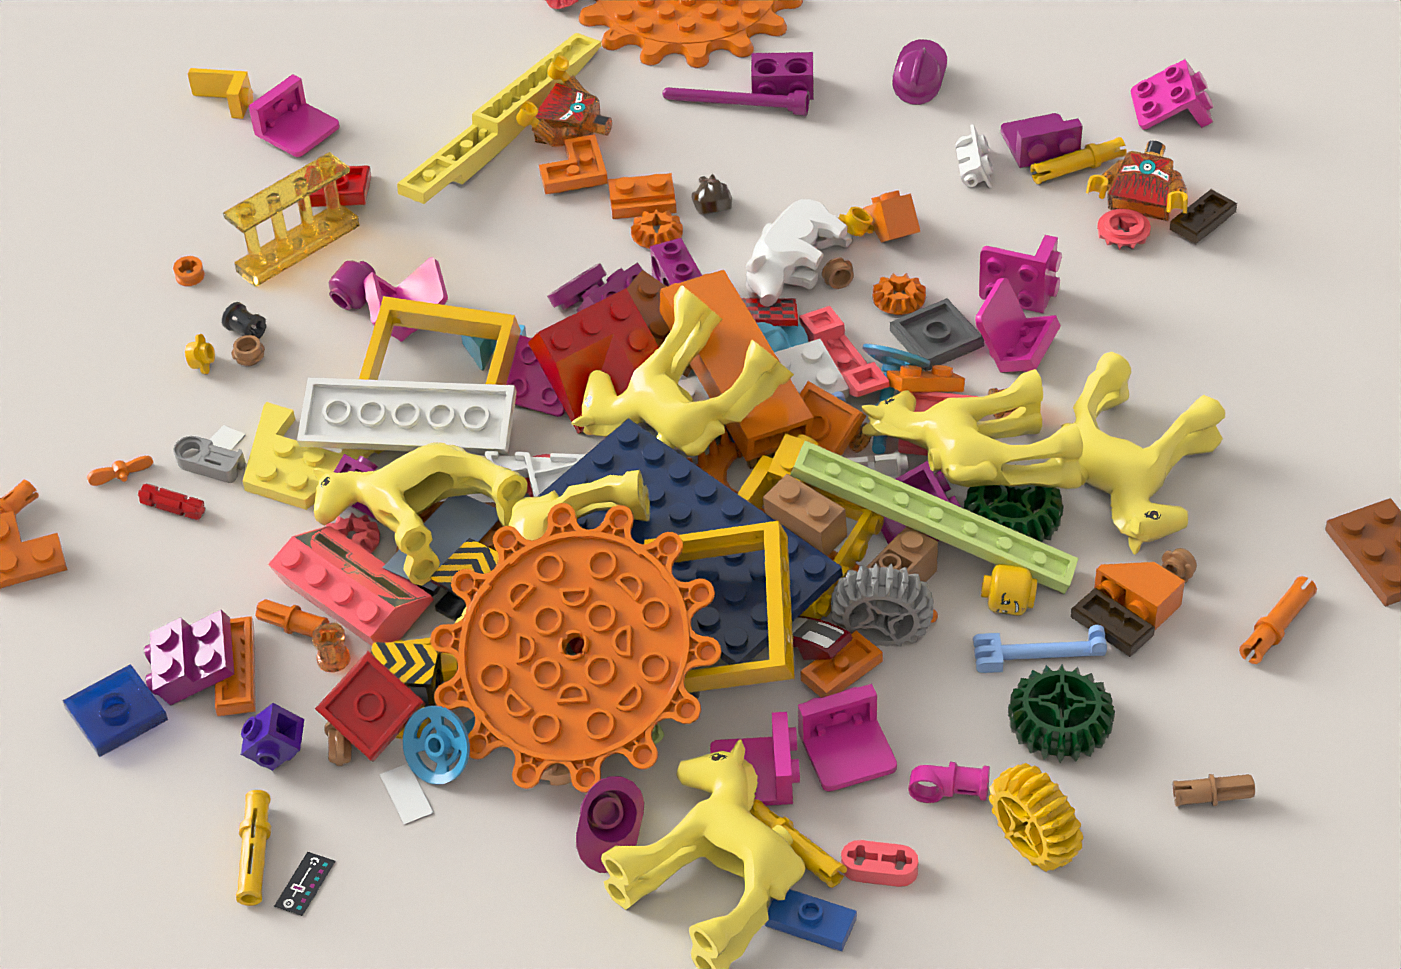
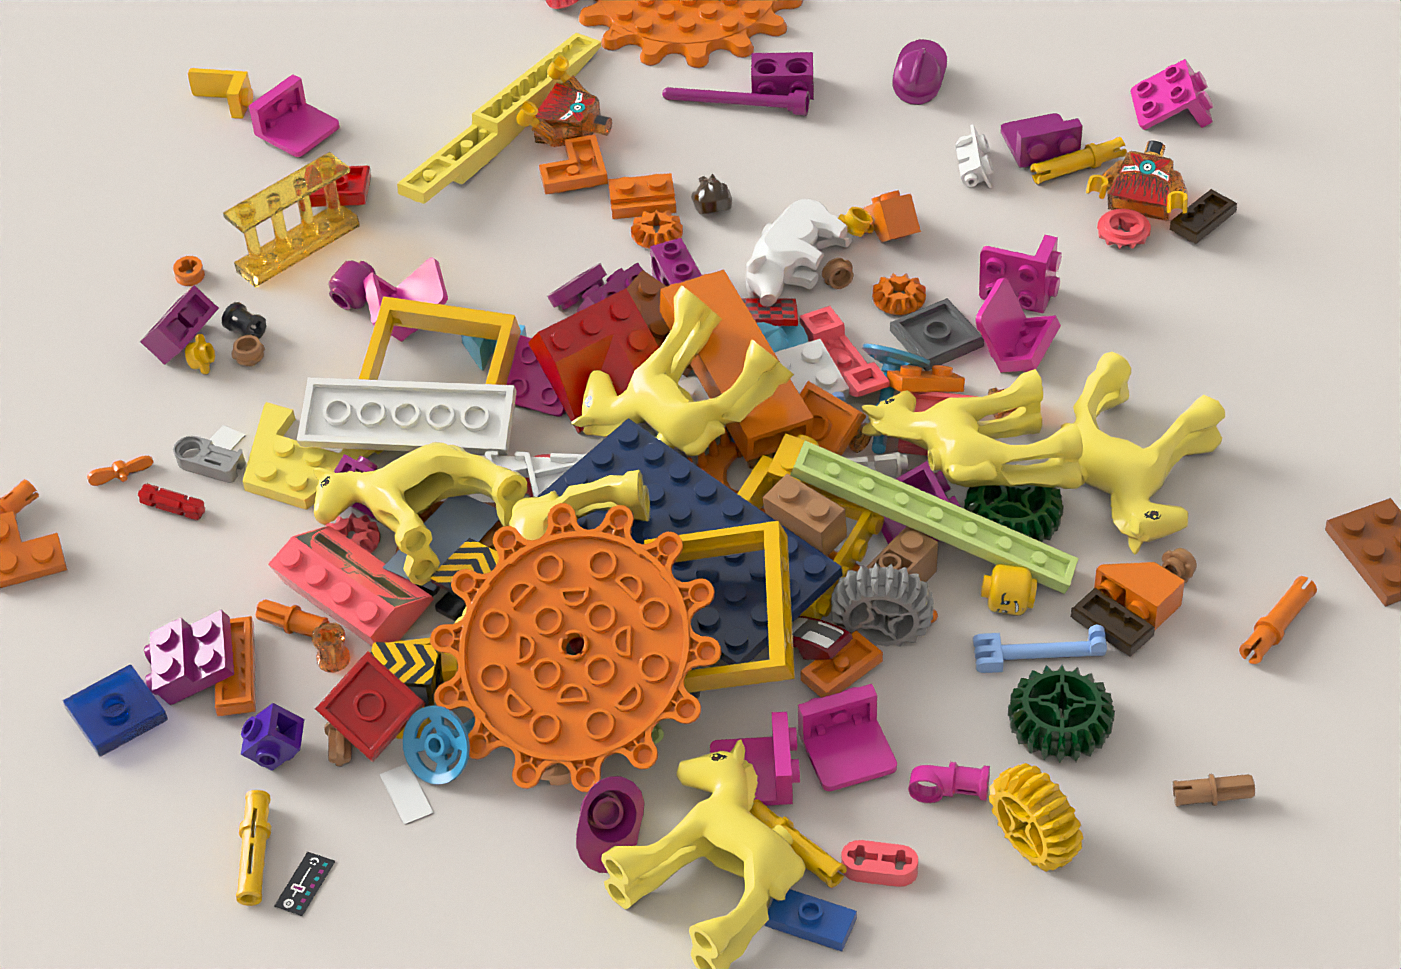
(179, 325): none -> magenta brick

